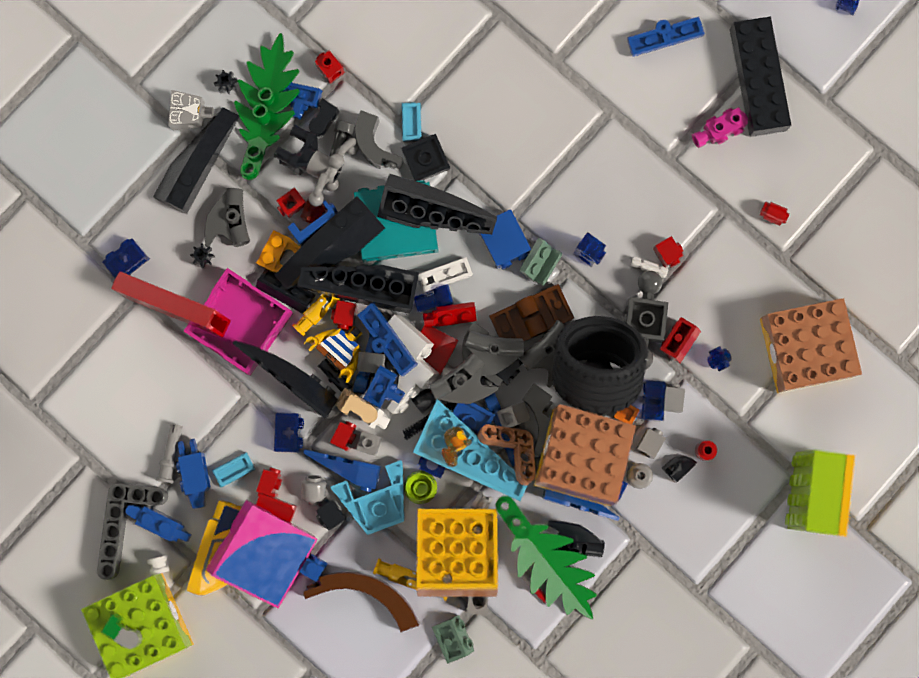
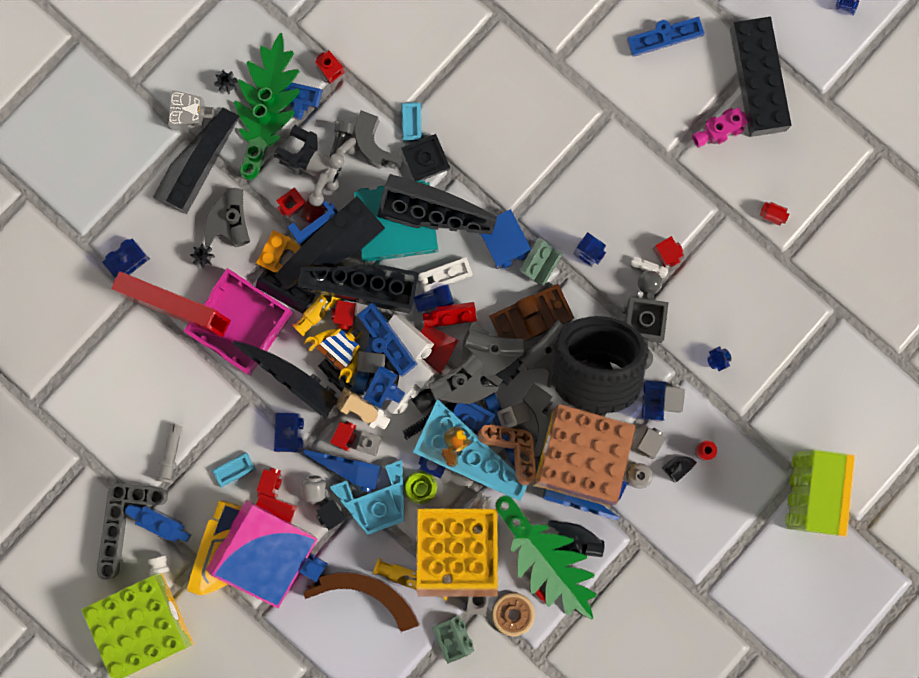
(121, 633): leg -> none
(193, 473): blue hinge -> none
(324, 118): black leg -> none
(522, 623): none -> medium nougat wheel
(627, 415): orange tile -> none
(680, 340): red brick -> none
(810, 345): nougat piece -> none

